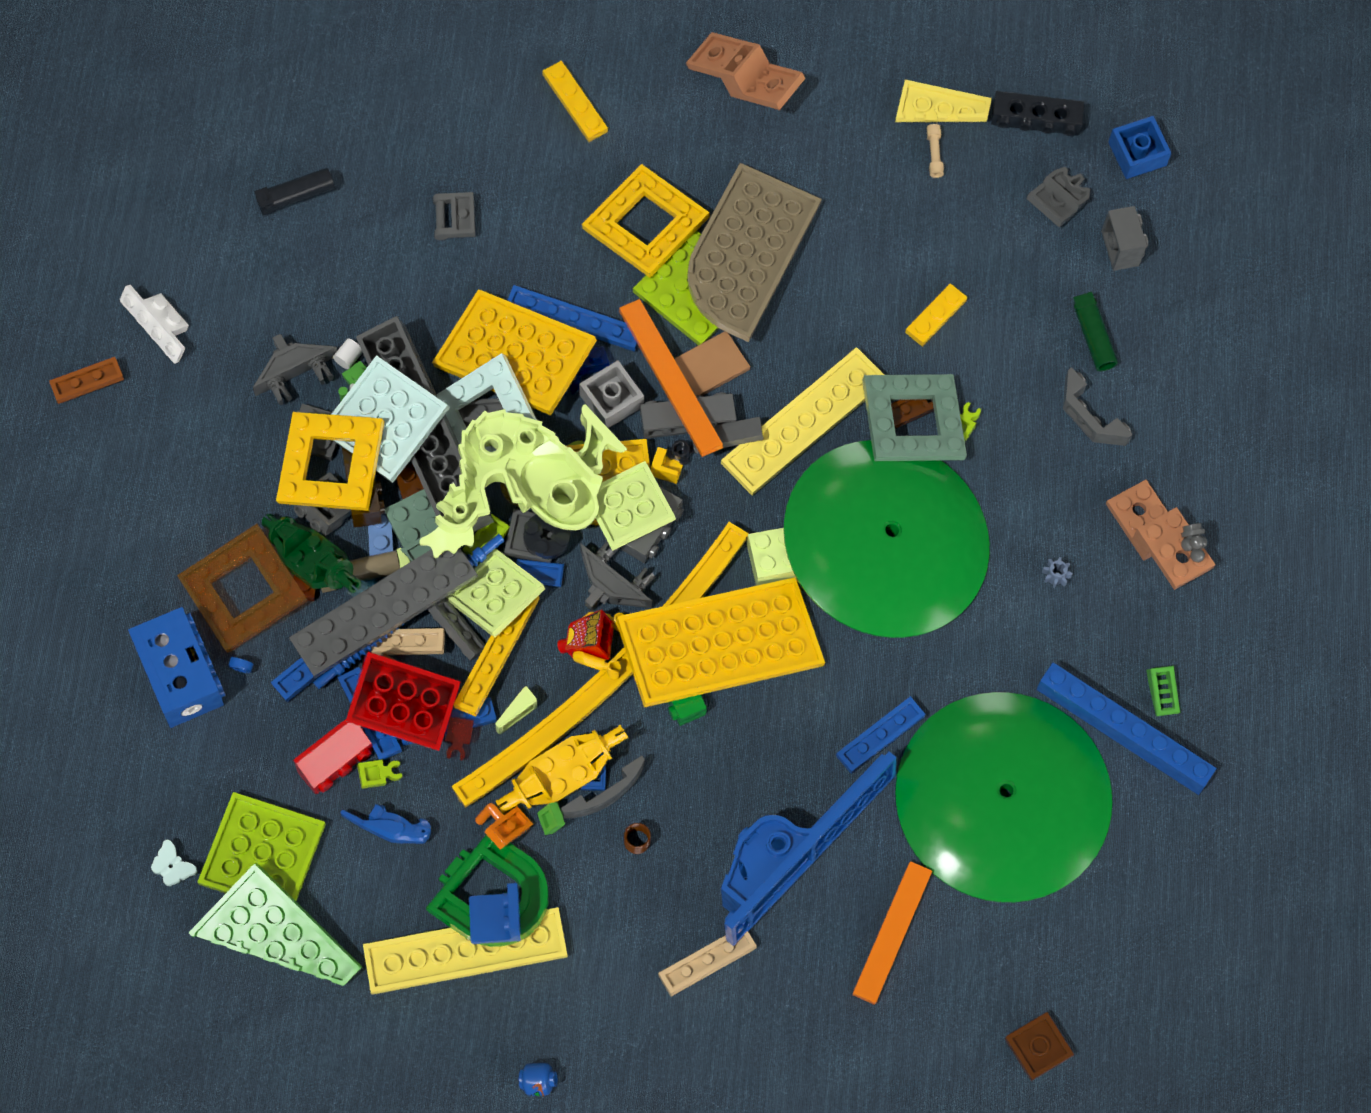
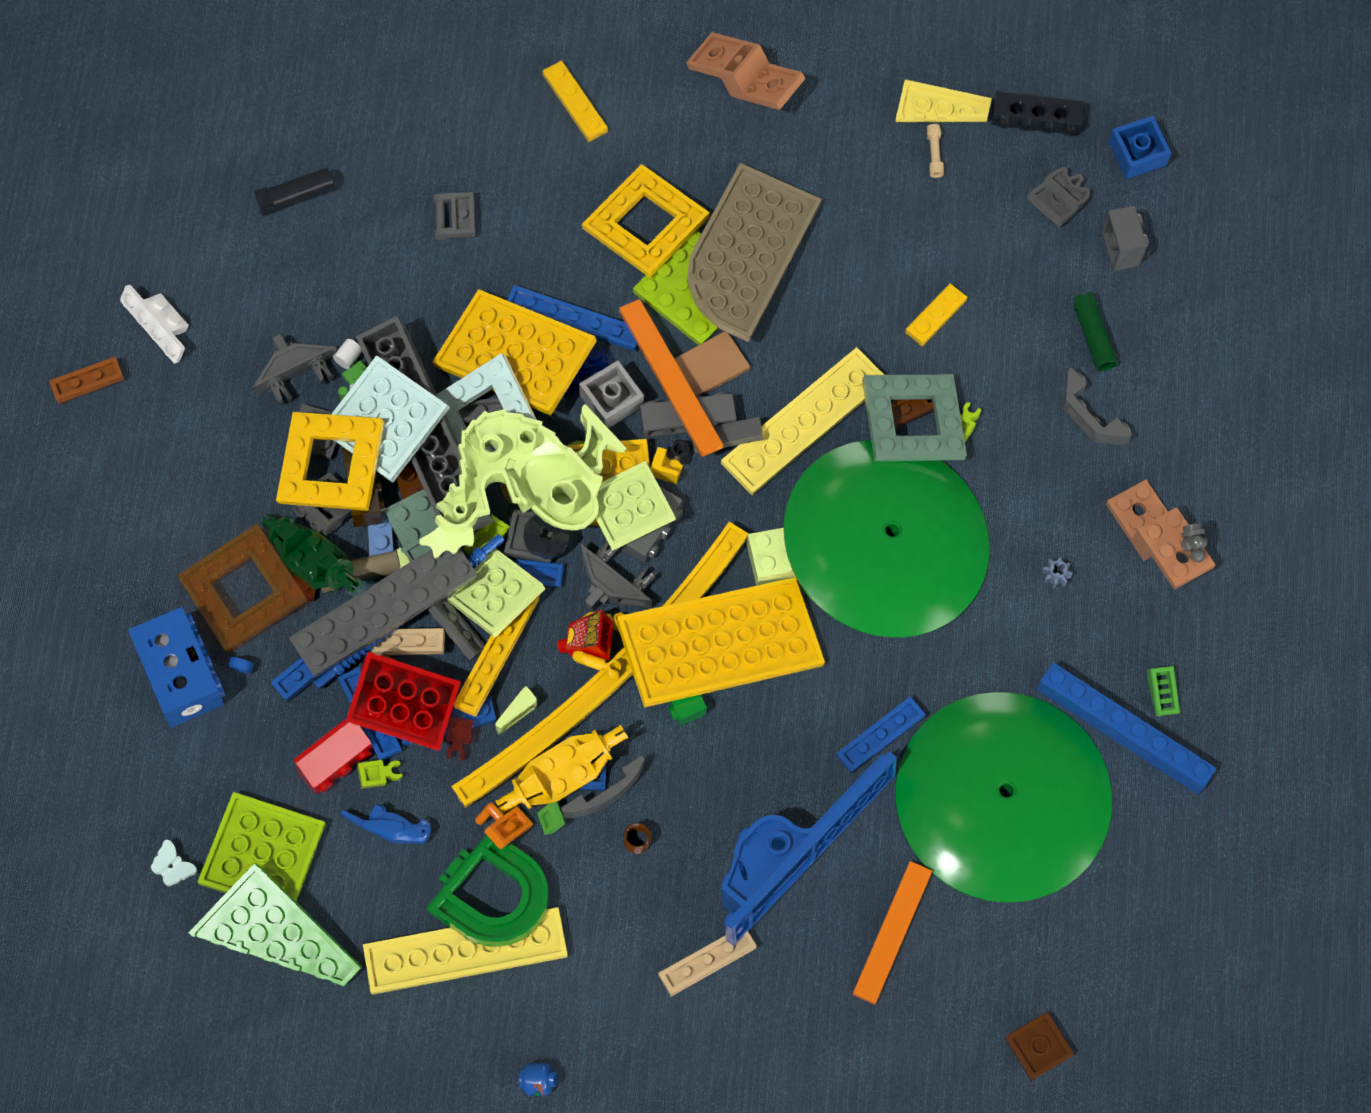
(495, 917): blue bracket -> none

